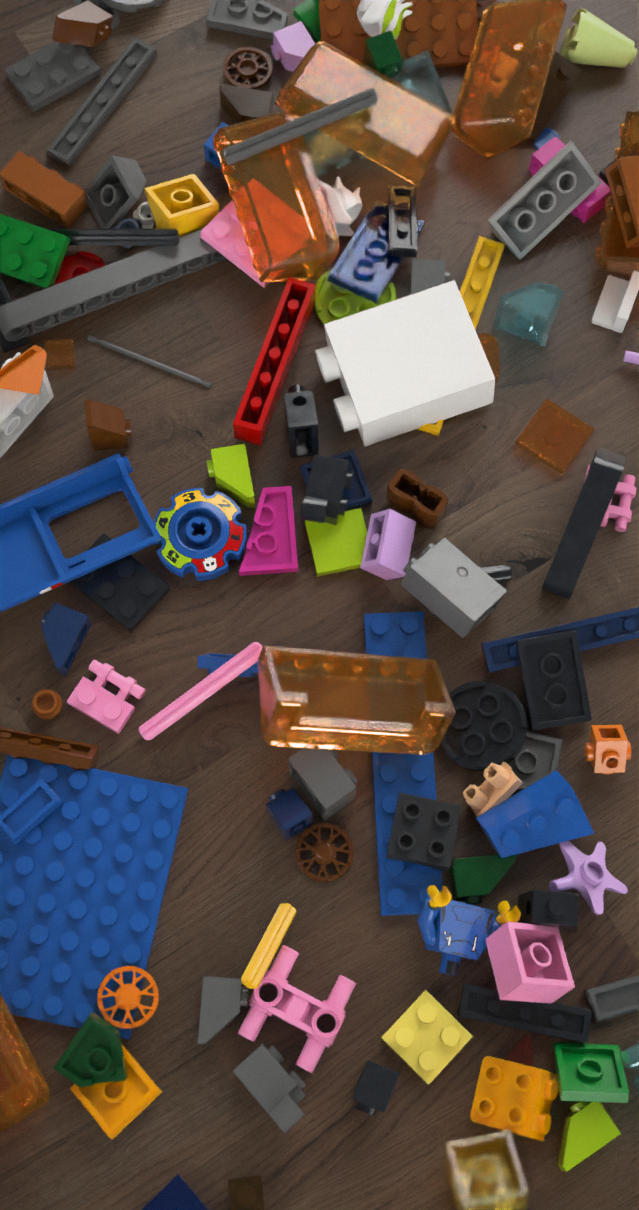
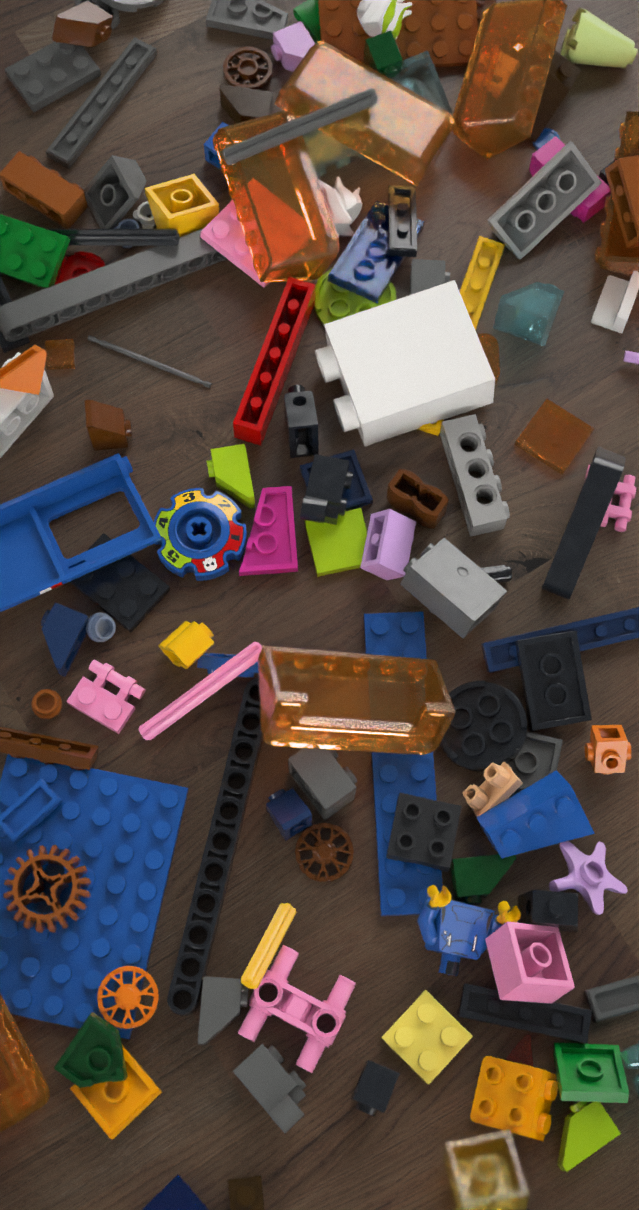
(33, 894): none -> dark orange gear
(100, 627): none -> sand blue plate
(187, 643): none -> yellow brick
(222, 858): none -> black beam
(478, 517): none -> light grey brick

